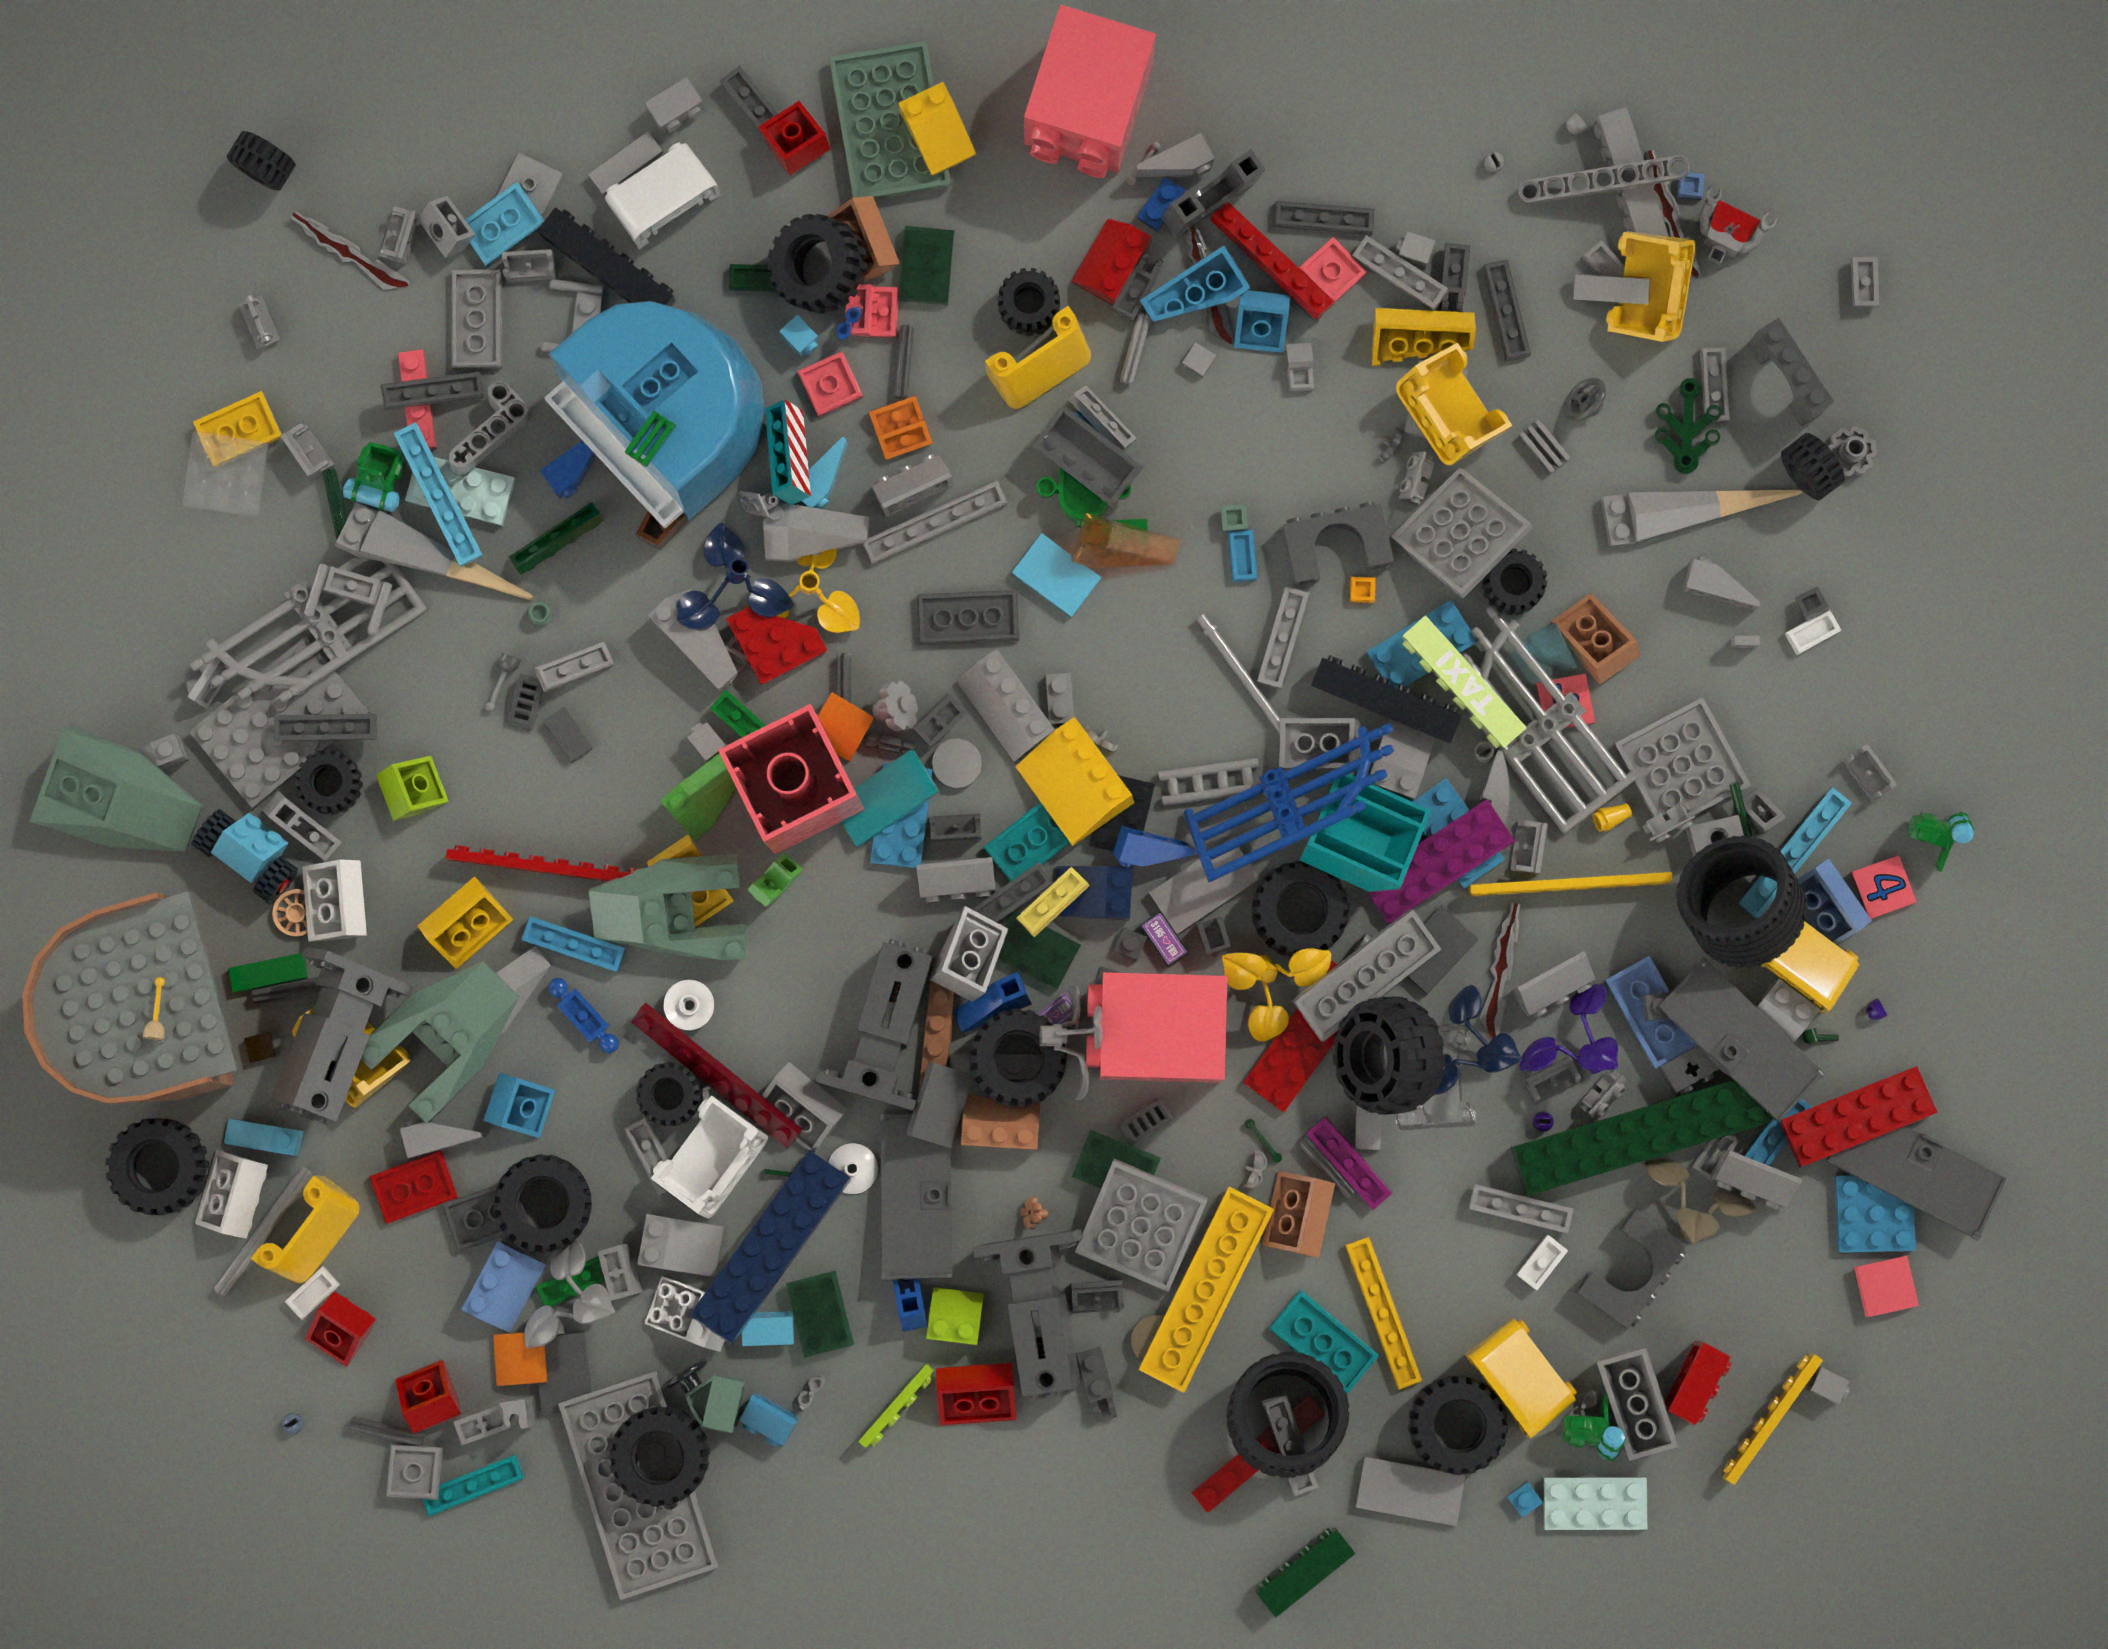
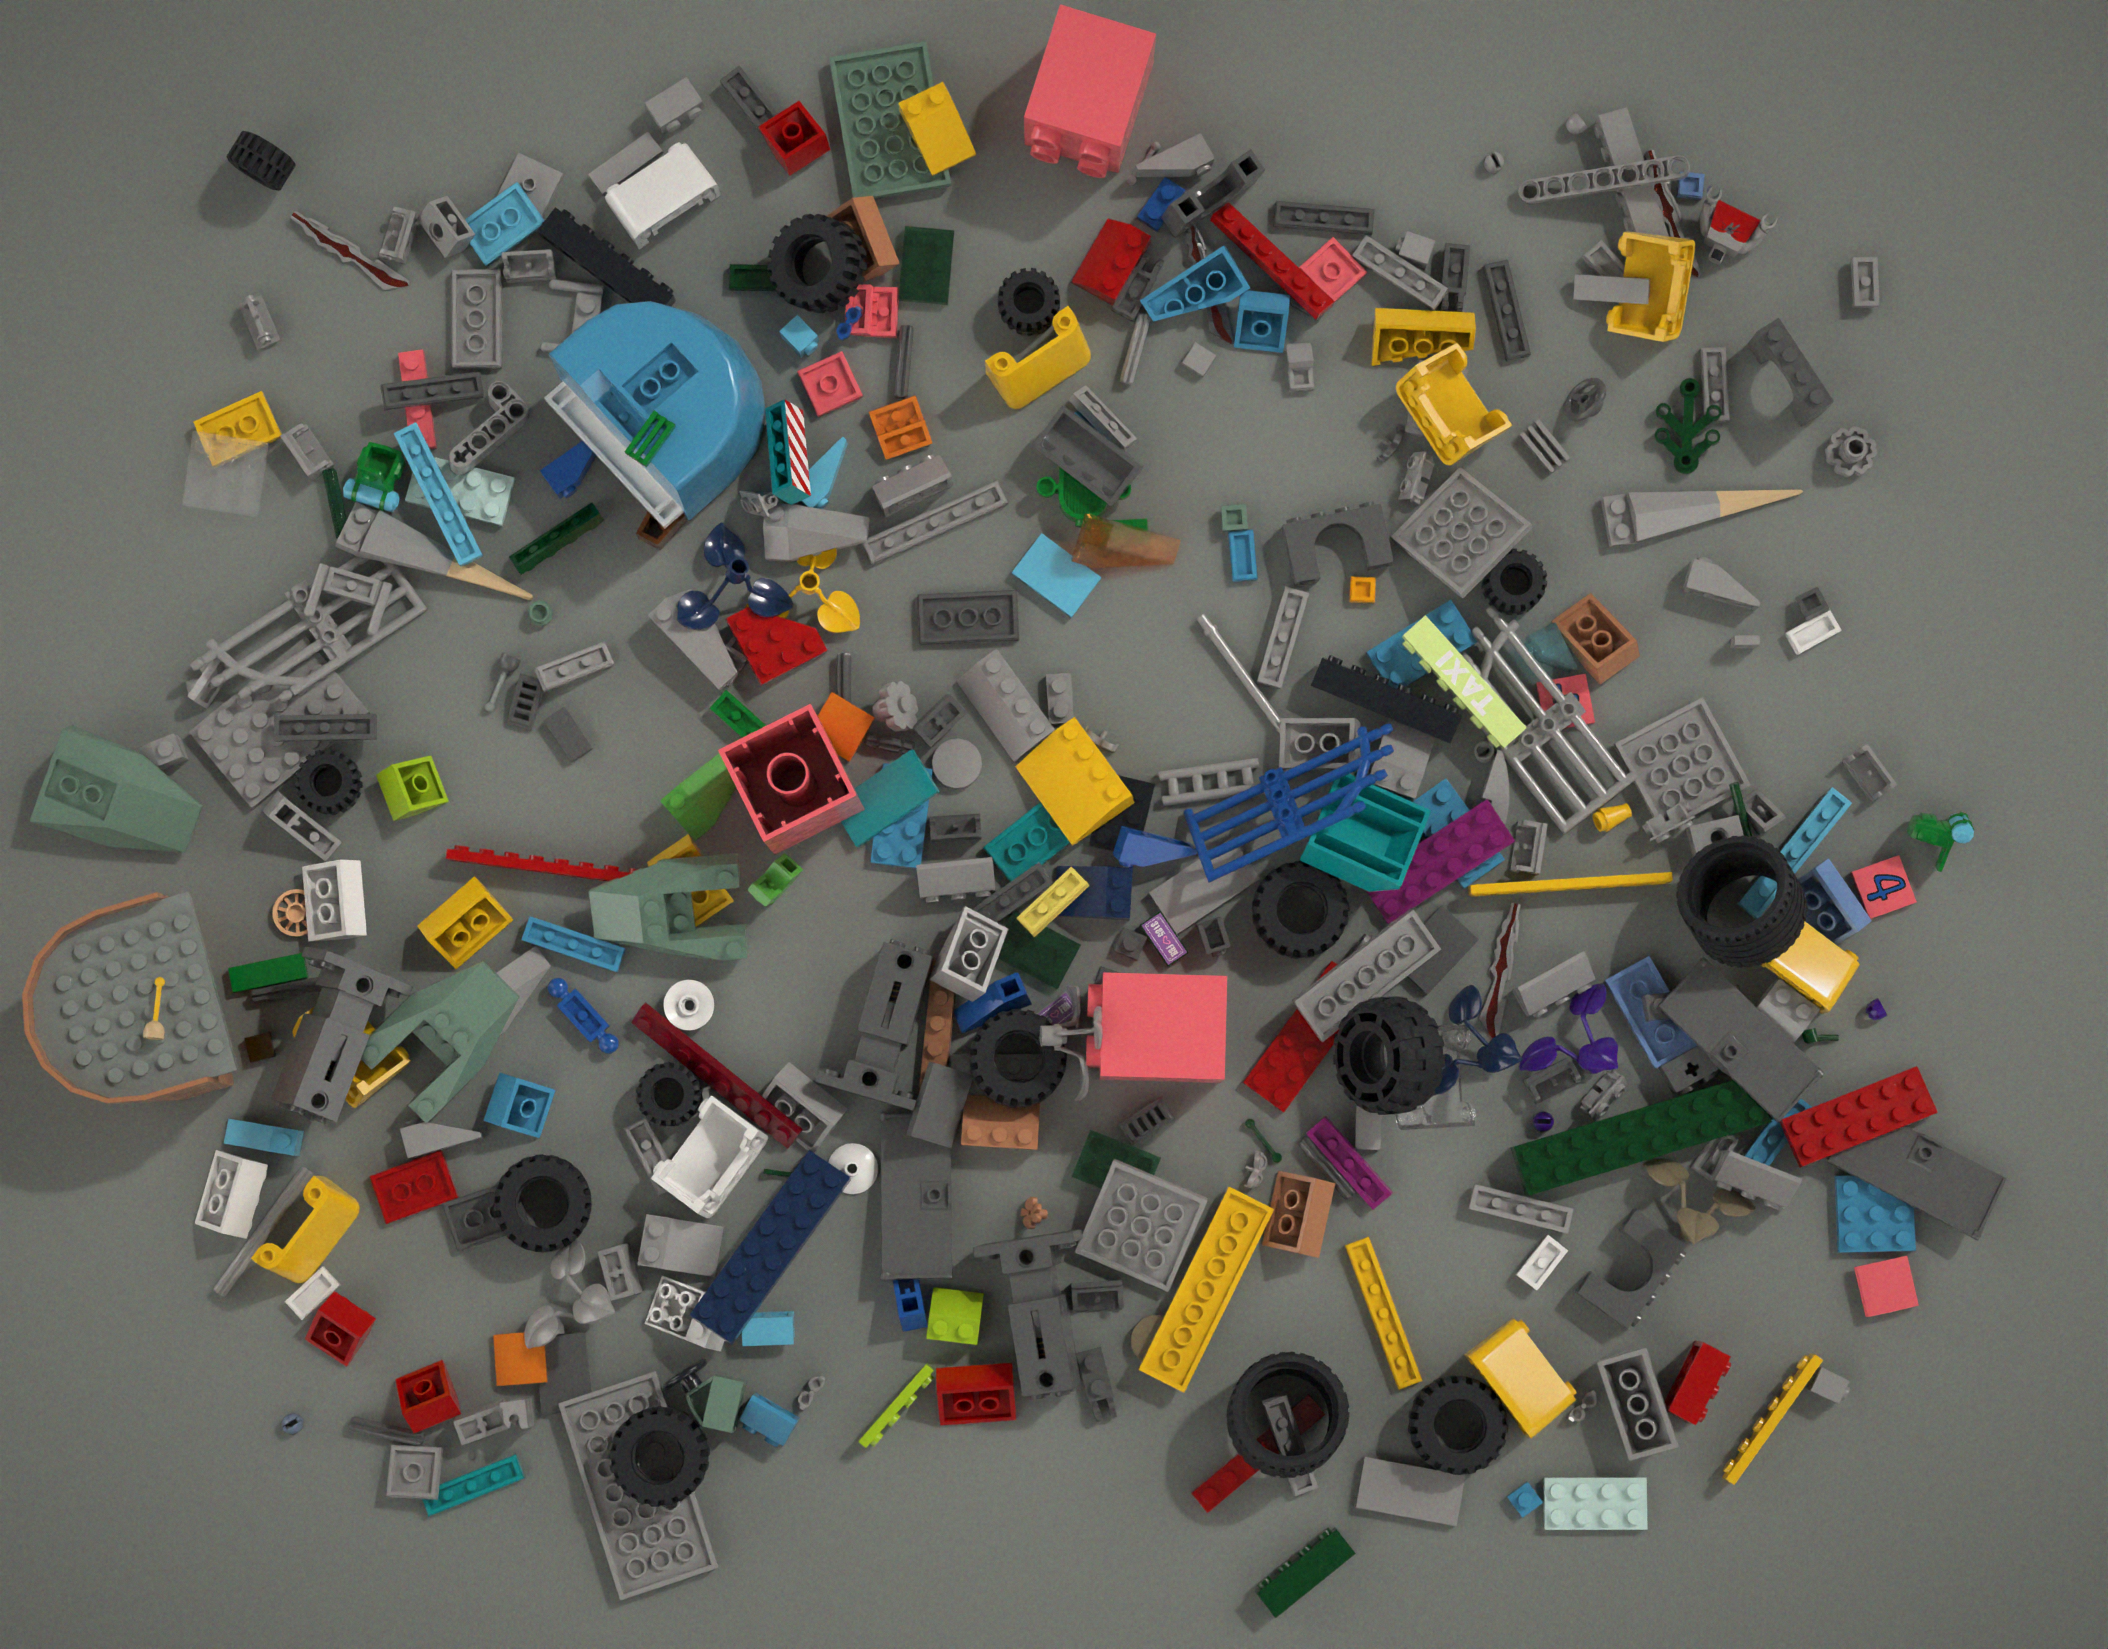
(123, 1166): black tyre -> none
(249, 850): brick -> none
(504, 1286): medium blue slope -> none
(556, 1291): green tile -> none
(705, 740): light grey brick -> none
(820, 1314): clear green plate -> none
(1245, 968): yellow plant -> none
(1317, 1333): teal tile -> none
(1595, 1432): green piece -> none
(1812, 466): black tyre -> none

